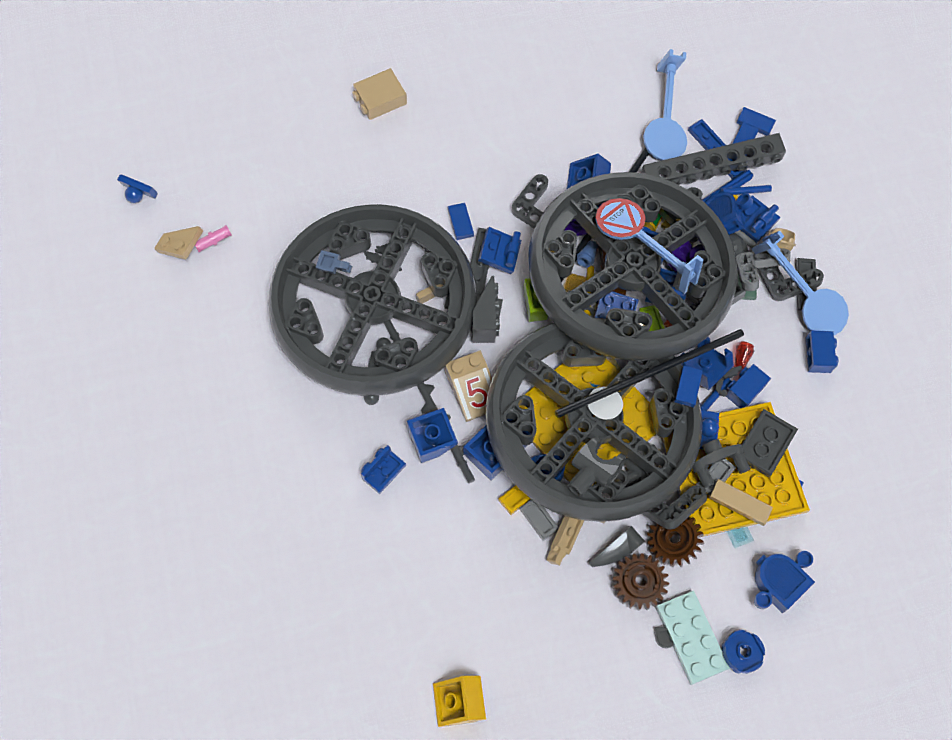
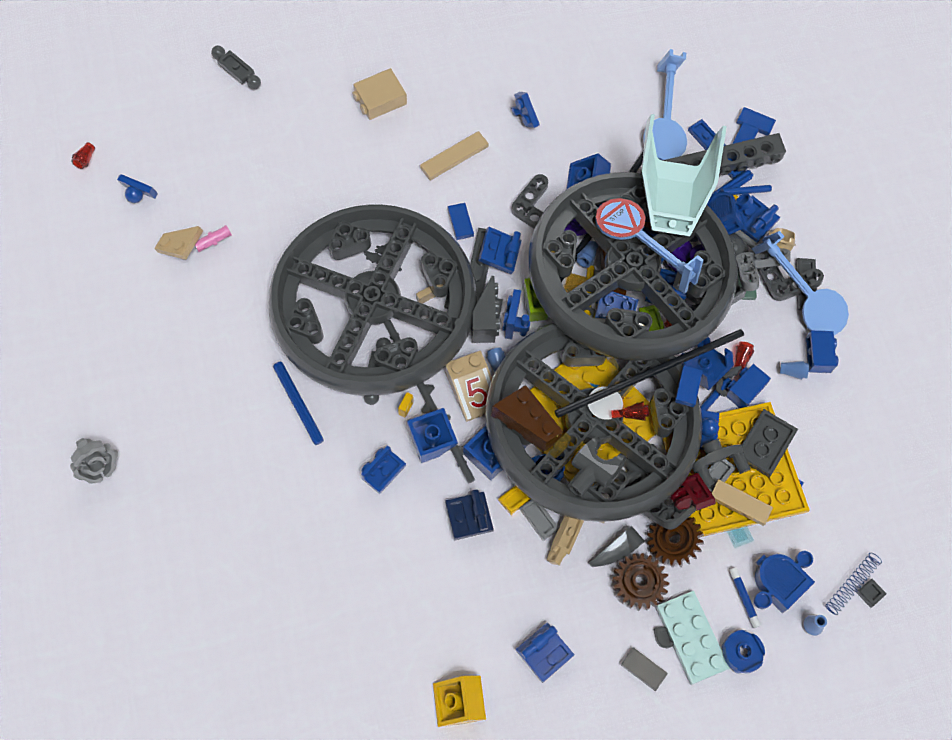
(83, 156): none -> clear red cone
(90, 458): none -> light grey piece
(236, 67): none -> dark grey plate
(298, 403): none -> blue axle
(330, 262): sand blue plate -> none
(406, 404): none -> yellow tile
(454, 155): none -> tan tile
(469, 515): none -> dark blue plate
(495, 357): none -> medium blue cone
(511, 321): none -> blue plate
(525, 109): none -> blue hinge
(528, 417): none -> reddish brown wedge
(545, 652): none -> blue plate
(560, 445): none -> clear yellow tile
(637, 411): none -> clear red cone
(644, 669): none -> dark grey tile
(676, 190): none -> light aqua windscreen
(693, 492): none -> dark red hinge
(745, 597): none -> blue bar
(795, 369): none -> medium blue cone
(815, 624): none -> medium blue cone
(851, 580): none -> piece
(871, 593): none -> dark grey tile

